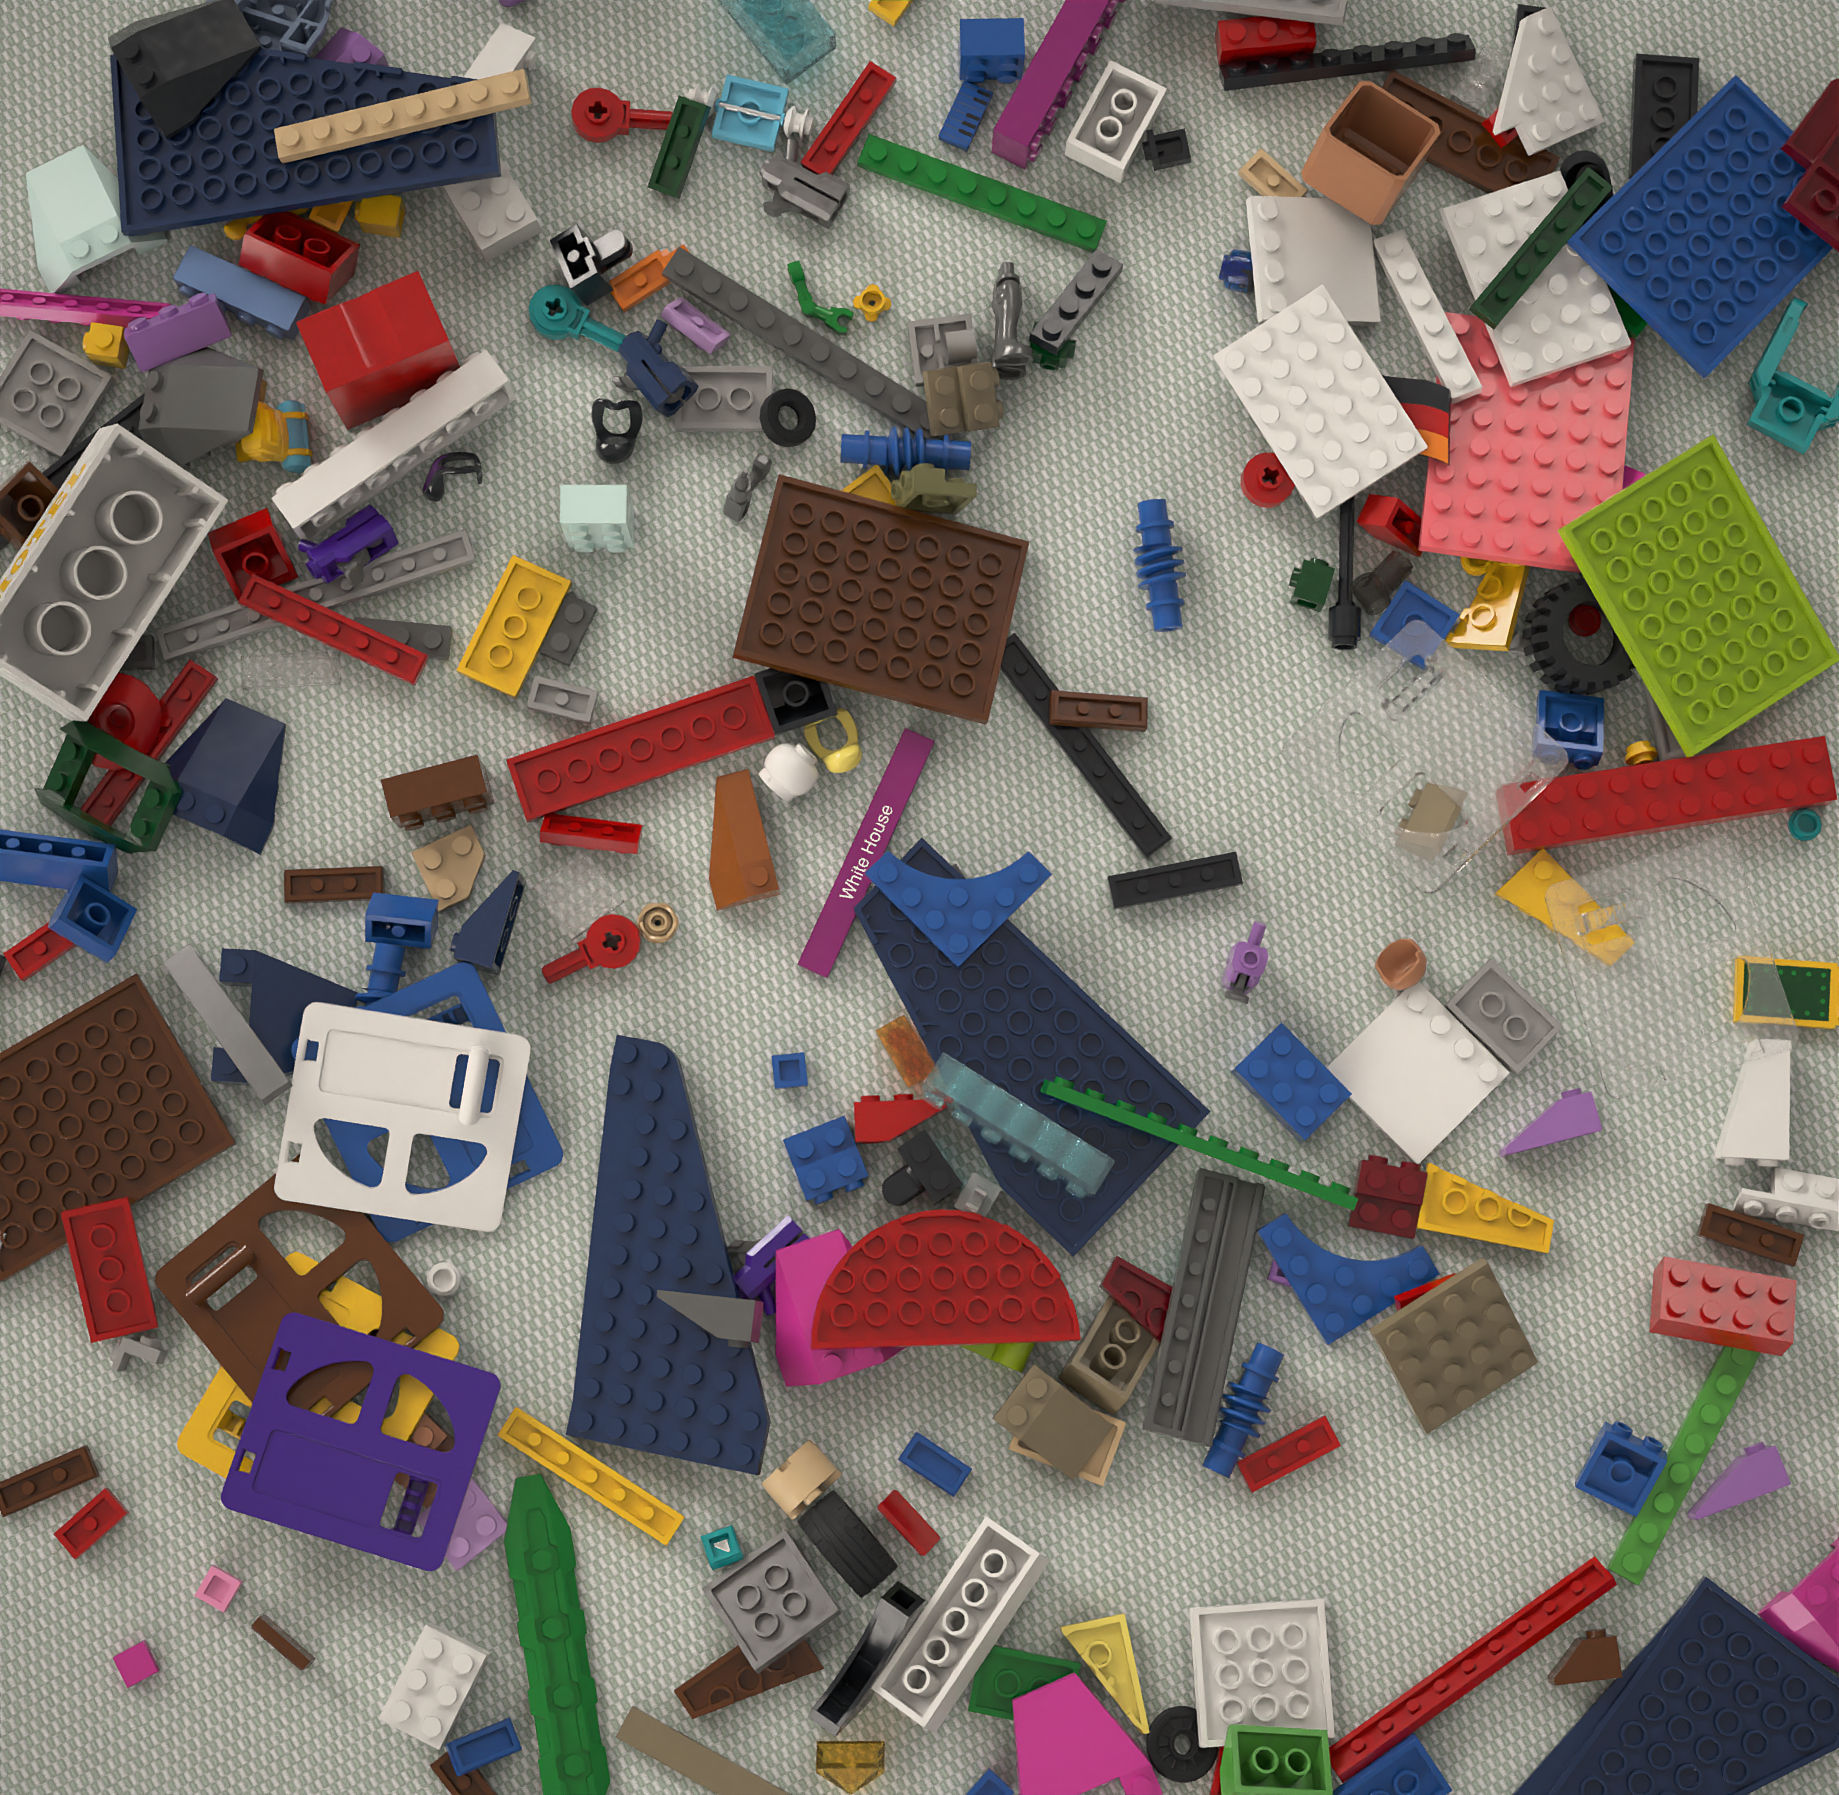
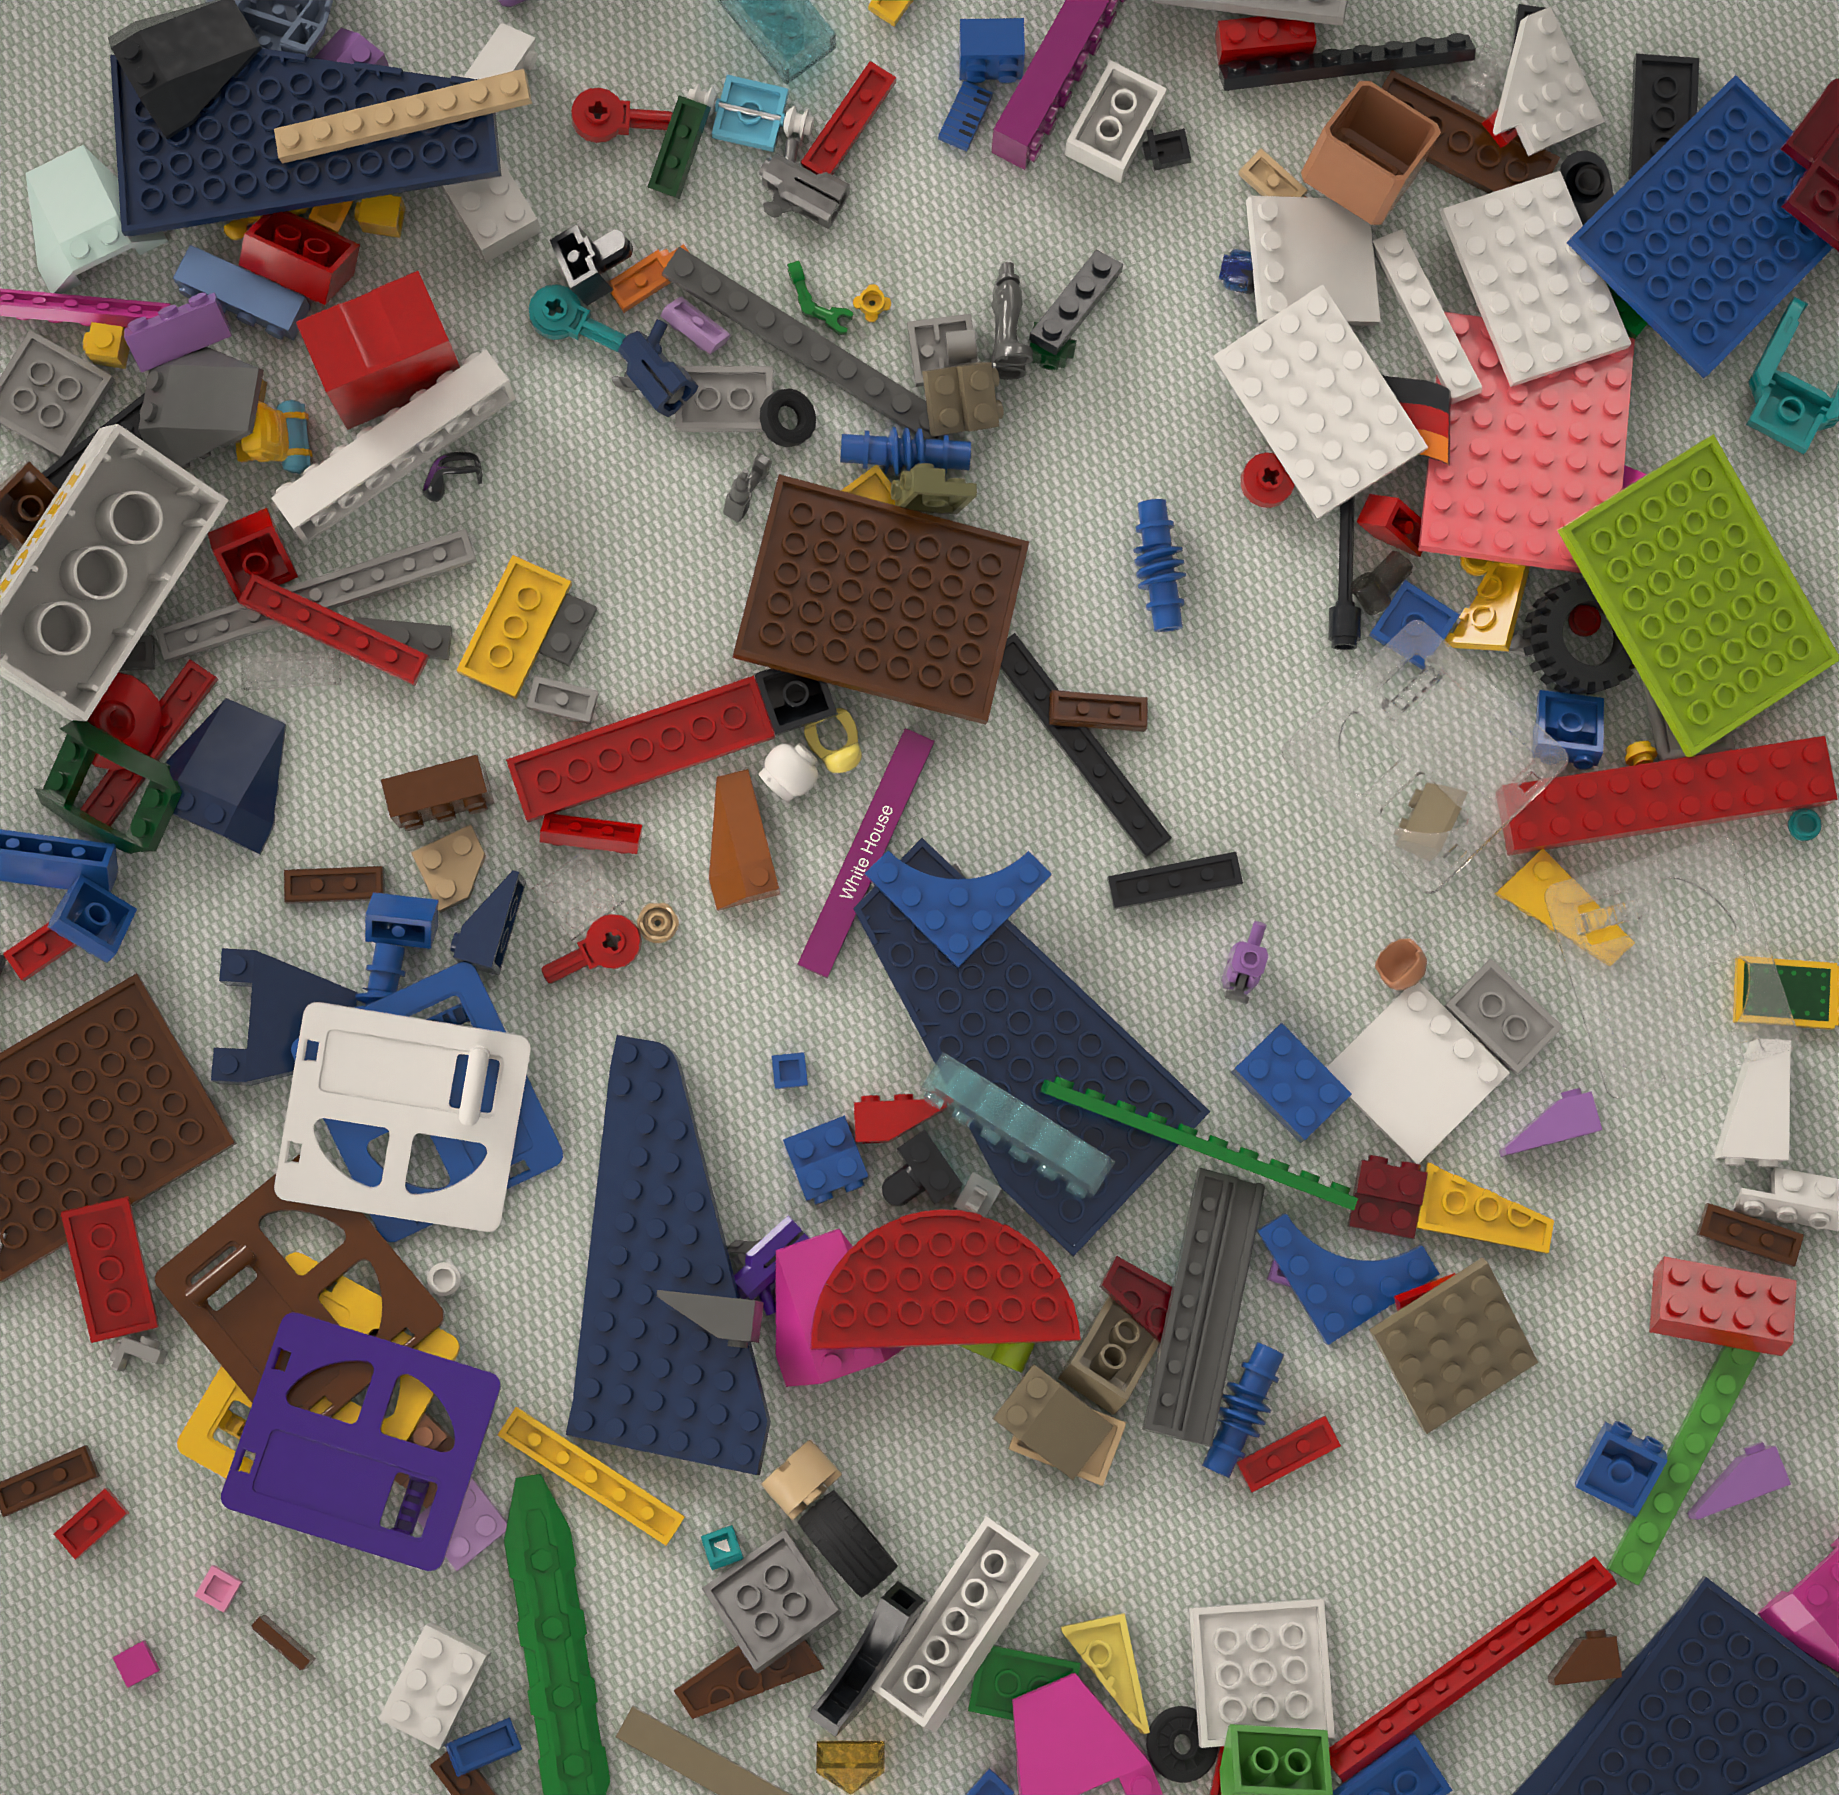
(227, 1024): tile -> none
(350, 548): dark purple piece -> none
(597, 517): light aqua brick -> none
(610, 446): black piece -> none
(905, 1051): clear orange plate -> none
(908, 1522): red slope -> none
(934, 1464): blue tile -> none
(981, 193): green plate -> none
(1311, 584): dark green brick -> none
(1540, 248): dark green plate -> none

